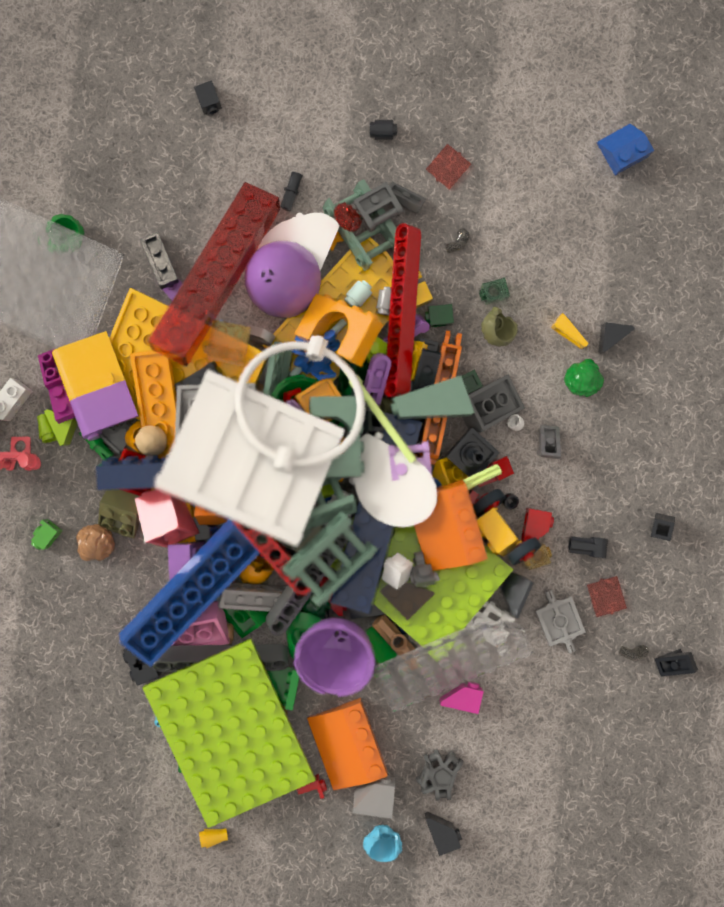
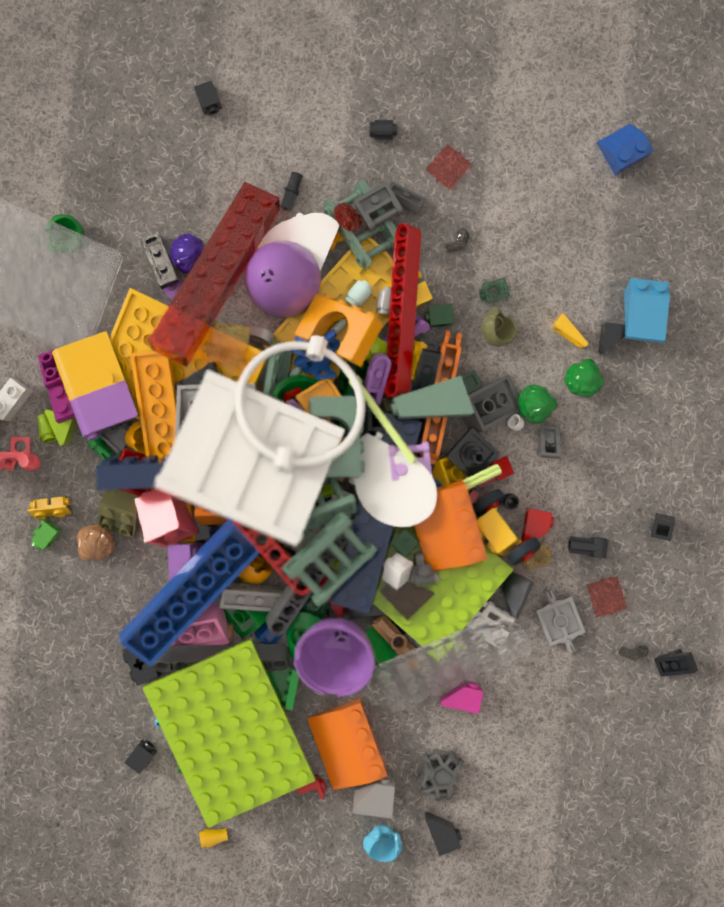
(41, 509): none -> yellow hinge
(141, 756): none -> black brick
(151, 440): tan piece -> none
(186, 251): none -> dark purple hair
(265, 636): none -> blue slope
(405, 543): none -> dark green brick
(536, 403): none -> green hair
(646, 310): none -> dark azure slope

